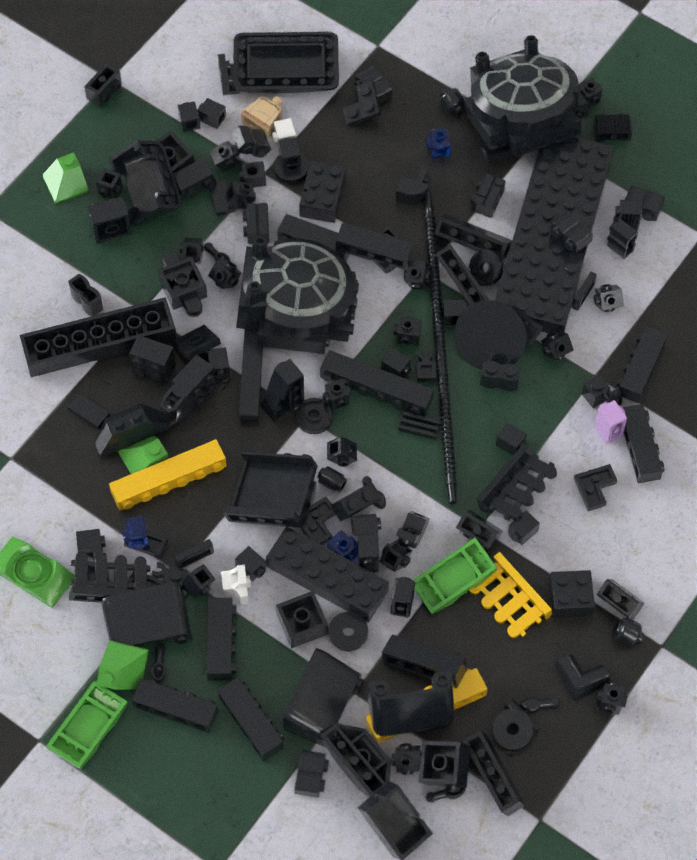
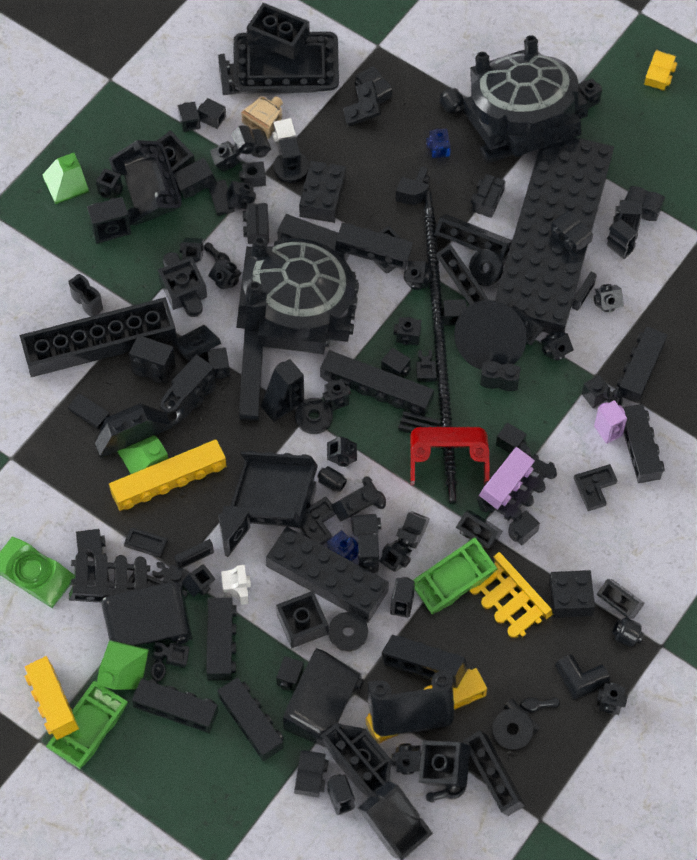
(51, 698): none -> yellow brick
(103, 85): black brick -> none
(136, 532): clear blue brick -> none
(174, 654): none -> black plate
(233, 528): none -> black slope
(254, 563): black brick -> none
(278, 30): none -> black brick
(289, 673): none -> black brick
(340, 794): none -> black brick
(425, 437): none -> red windscreen
(507, 478): none -> lavender brick
(612, 127): black brick -> none
(660, 70): none -> yellow brick

